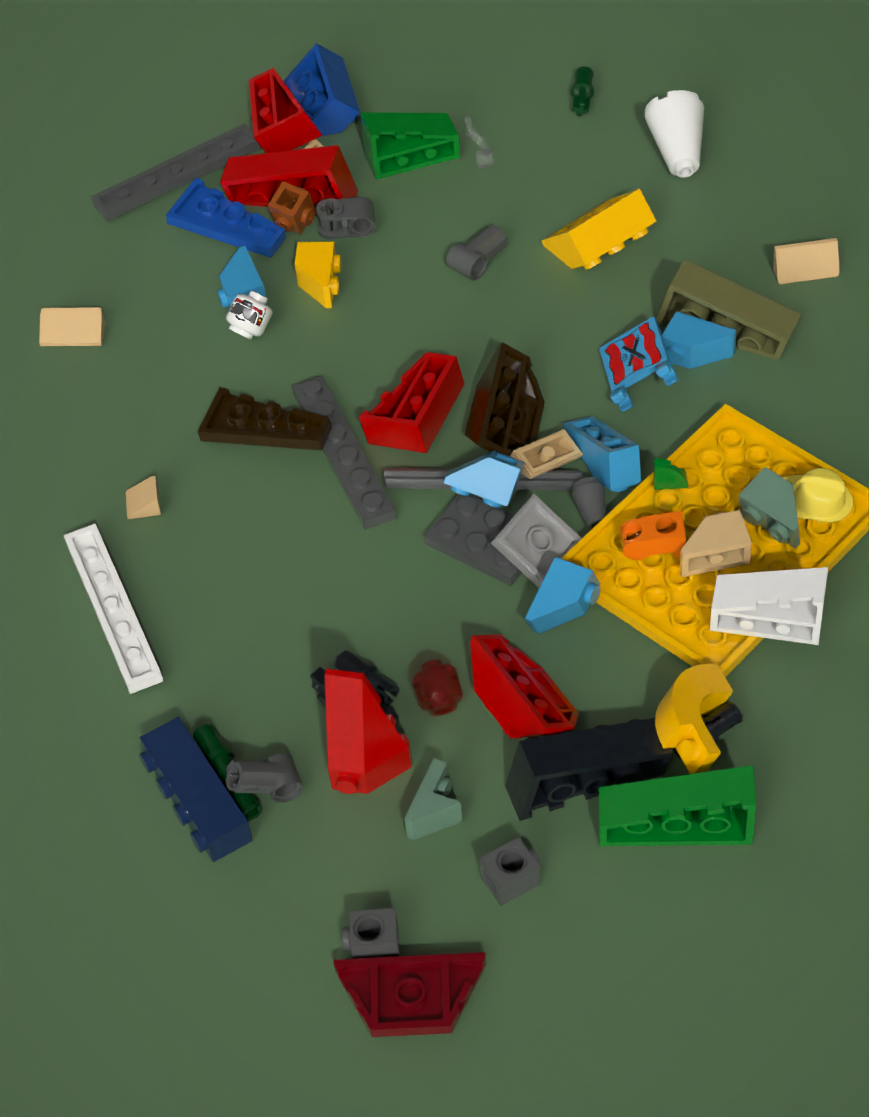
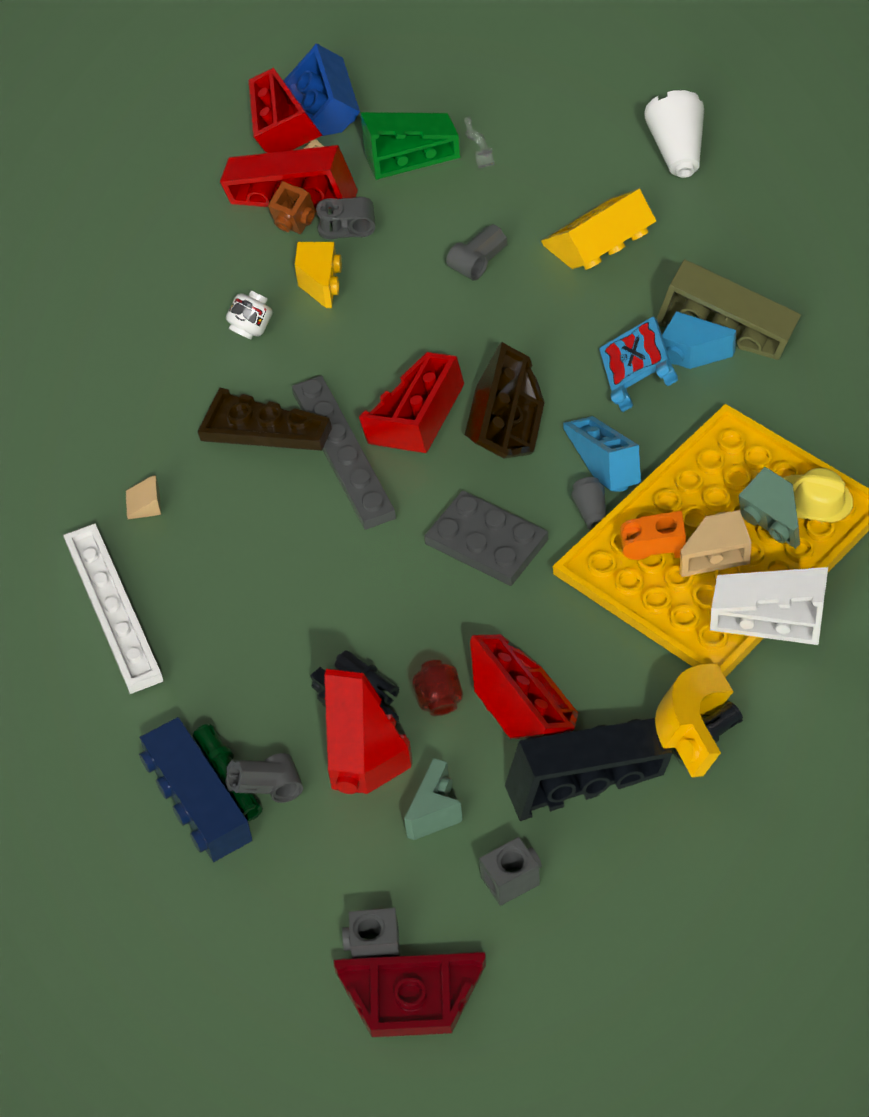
(72, 326): tan slope -> none
(174, 172): dark grey plate -> none
(218, 218): blue wing -> none
(238, 278): dark azure slope -> none
(435, 478): dark grey axle -> none
(488, 476): slope -> none
(535, 539): light grey tile -> none
(547, 454): tan slope -> none
(562, 596): dark azure slope -> none
(582, 90): dark green axle -> none
(668, 476): green tile -> none
(680, 810): green wedge -> none
(806, 261): tan slope -> none

